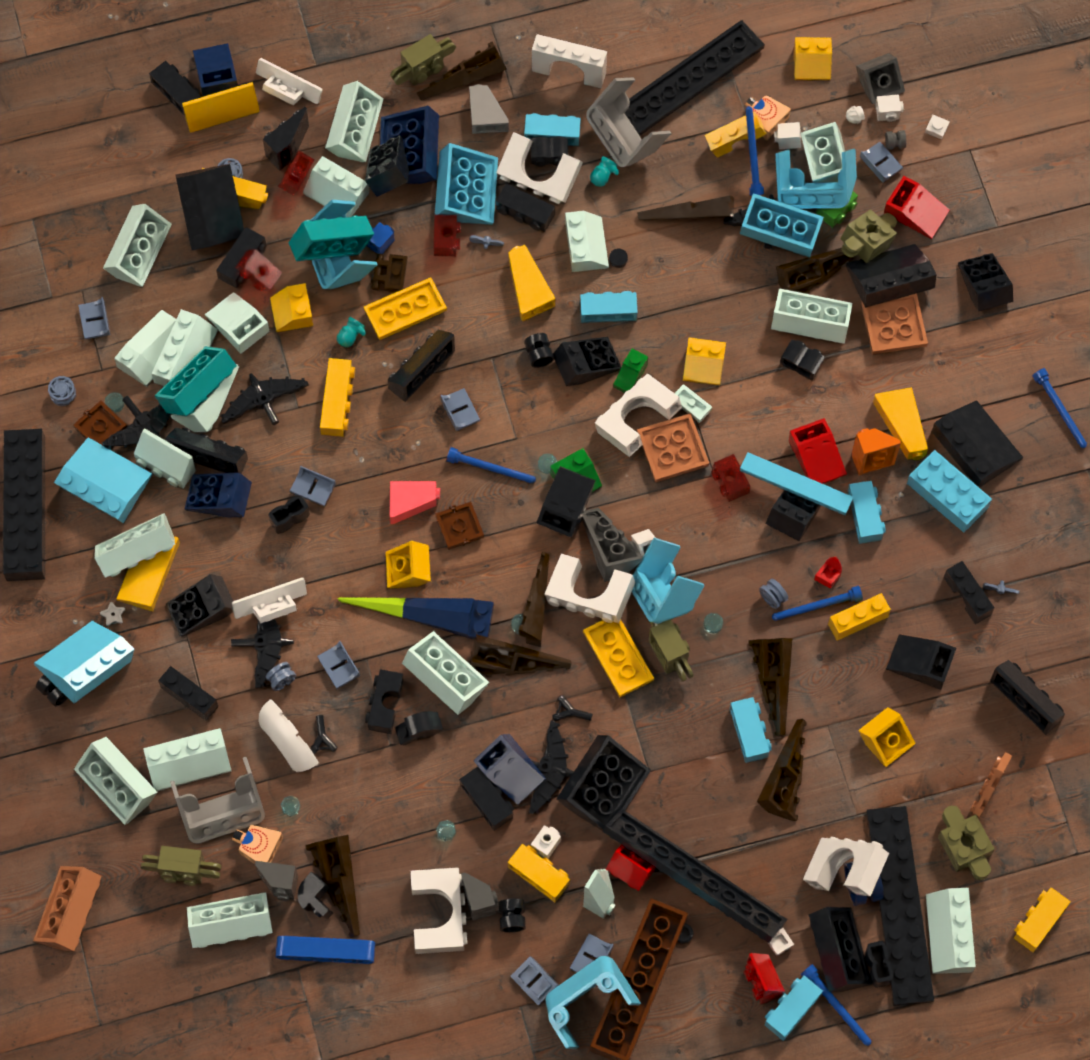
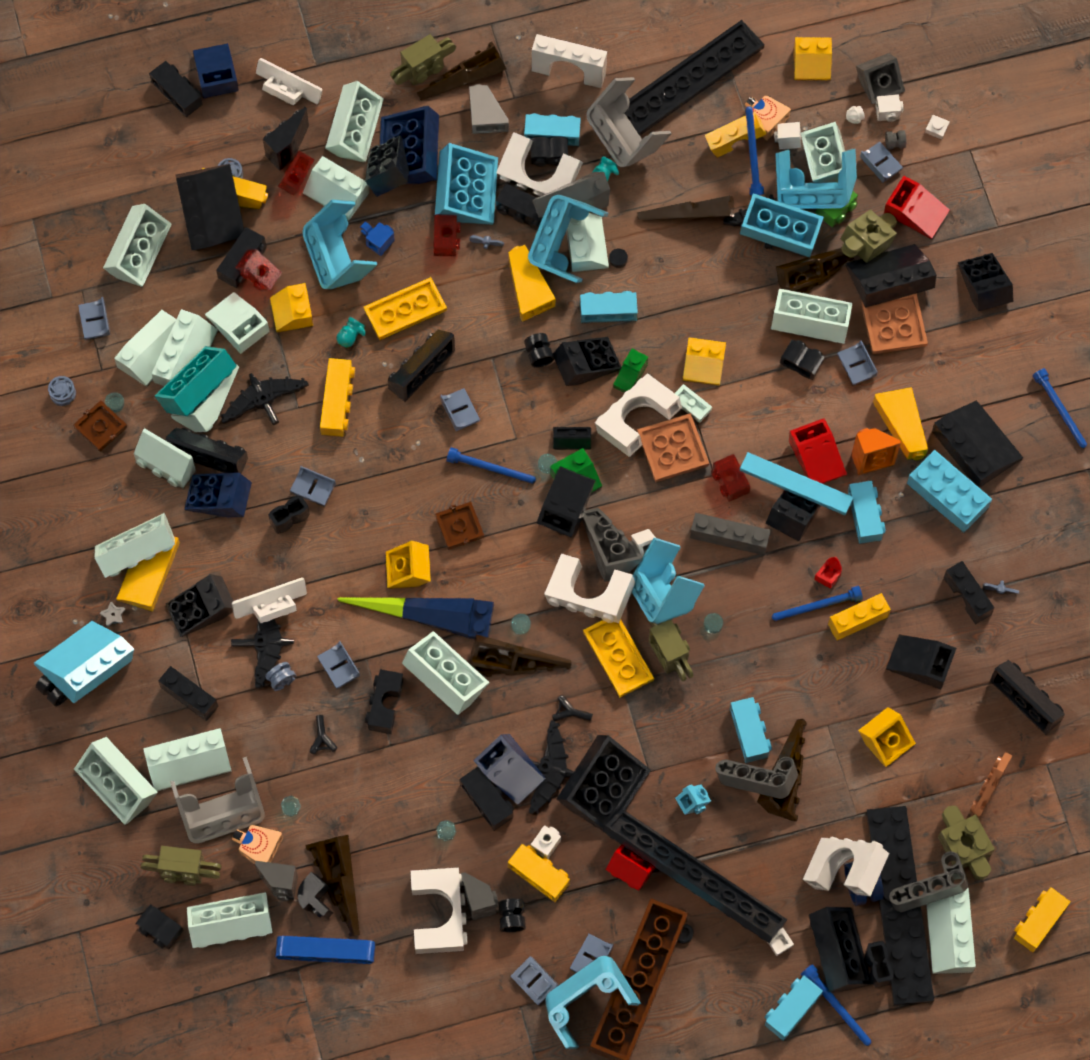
(24, 505): black brick -> none
(67, 908): nougat slope -> none
(103, 479): medium azure slope -> none
(150, 420): black bar -> none
(158, 926): none -> black brick
(221, 107): yellow slope -> none
(284, 737): white brick -> none
(331, 238): teal brick -> none
(395, 274): dark brown plate -> none
(411, 498): coral slope -> none
(418, 725): black brick -> none
(534, 612): dark brown wedge -> none
(551, 233): none -> medium azure windscreen
(572, 438): none -> black slope
(590, 189): none -> dark grey wedge
(599, 894): light aqua wedge -> none
(693, 799): none -> medium azure brick
(730, 534): none -> dark grey brick
(759, 780): none -> dark grey beam
(763, 977): red slope -> none
(773, 593): sand blue wheel -> none
(774, 664): dark brown wedge -> none
(855, 355): none -> sand blue piece
(927, 886): none -> dark grey beam

